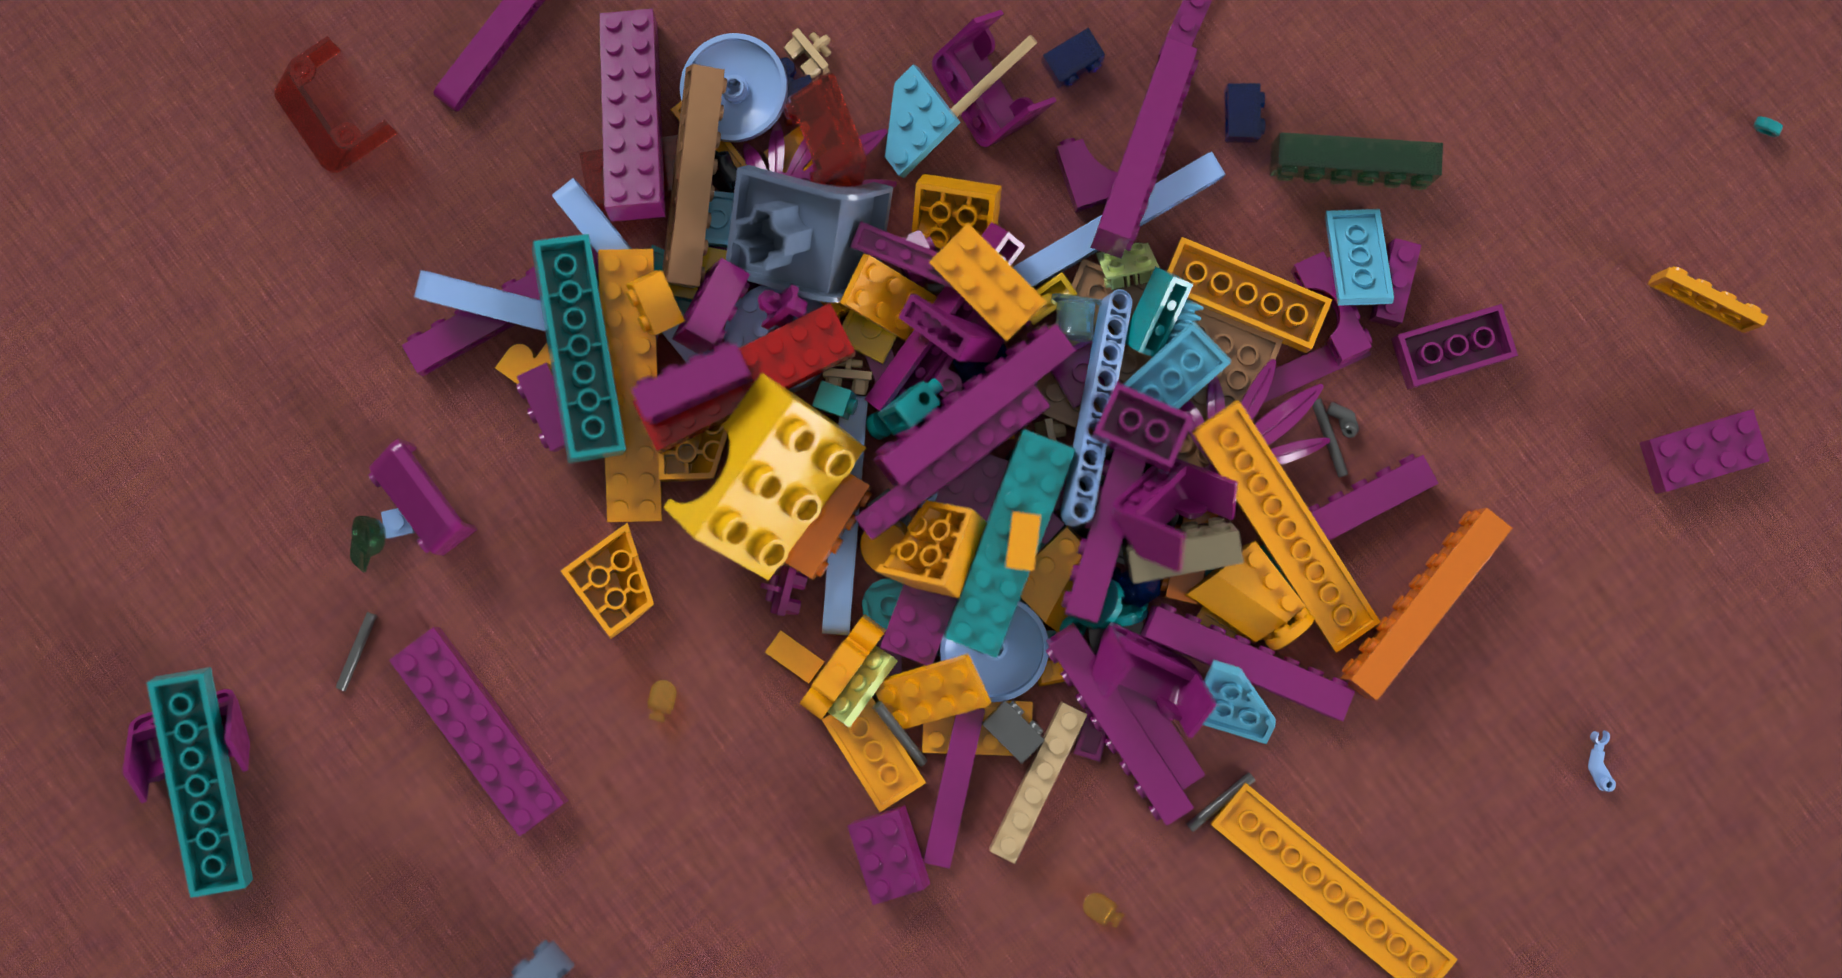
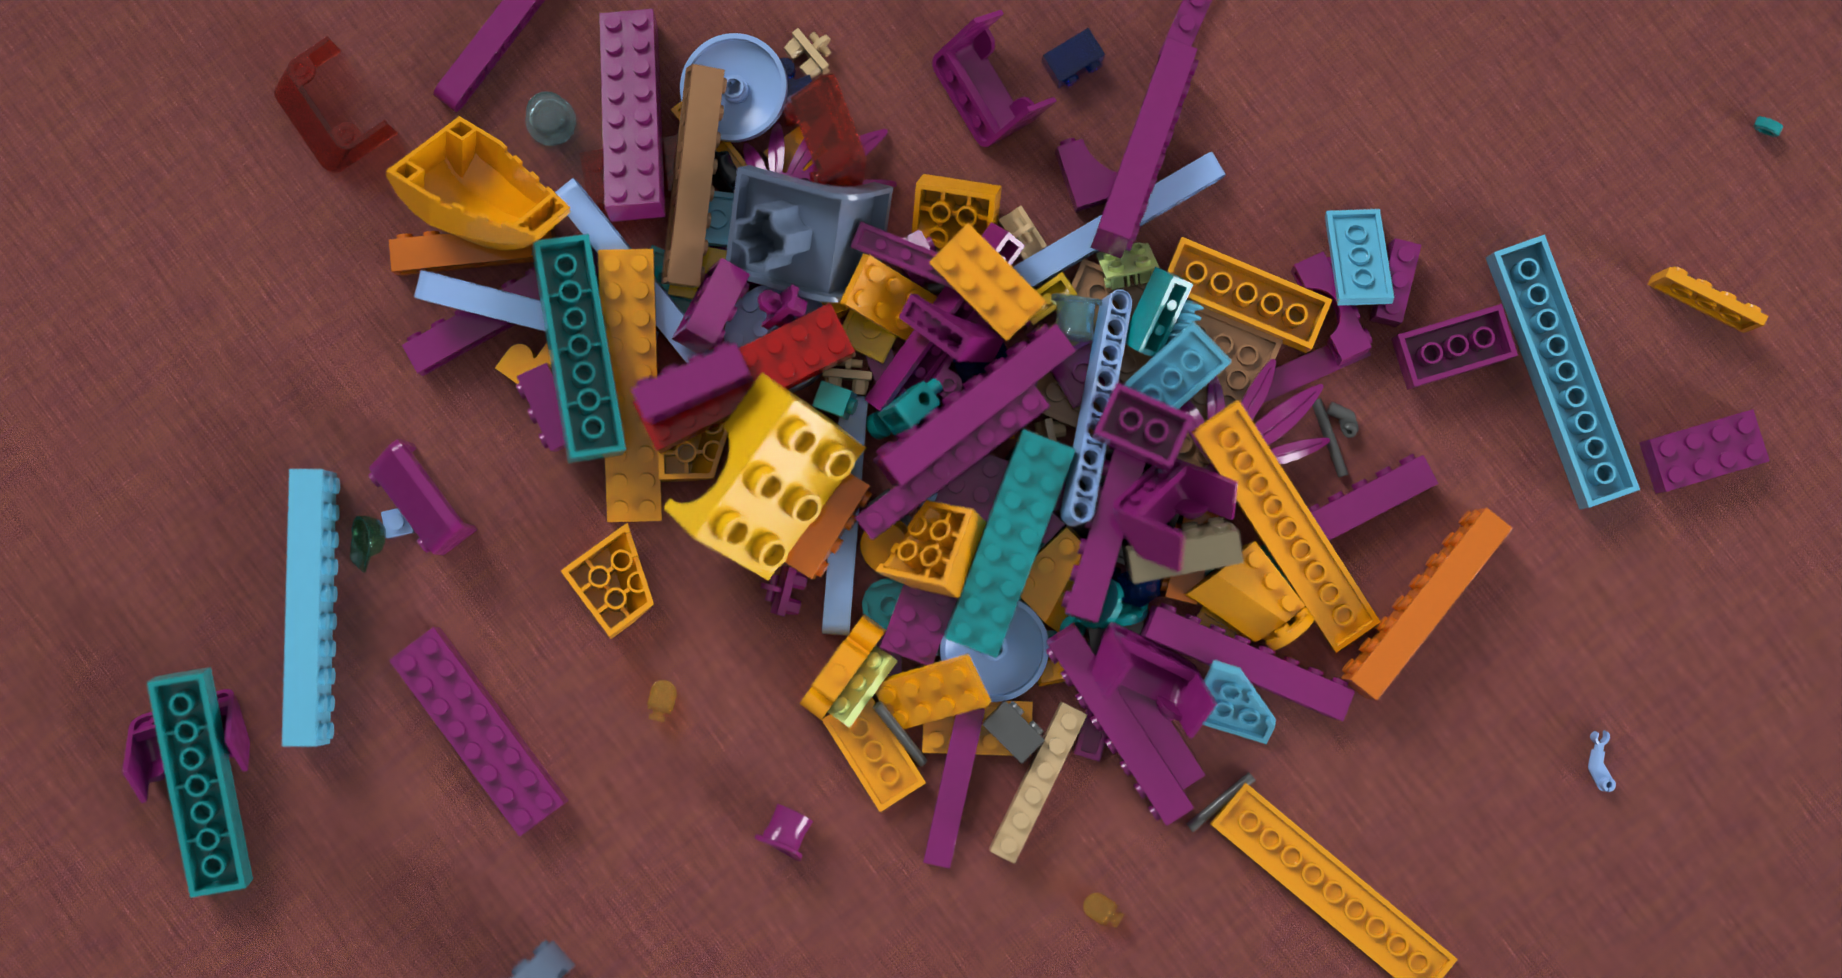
(310, 607): none -> medium azure brick
(356, 651): dark grey bar -> none
(448, 252): none -> orange brick
(476, 189): none -> light orange windscreen
(550, 118): none -> clear light blue piece
(654, 303): light orange brick -> none
(786, 831): none -> magenta piece
(794, 656): light orange tile -> none
(889, 855): magenta brick -> none
(916, 121): medium azure plate -> none
(994, 75): tan bar -> none
(1023, 229): none -> tan hips
(1023, 541): light orange tile -> none
(1243, 112): clear blue brick -> none
(1356, 159): clear green brick -> none
(1562, 372): none -> medium azure brick

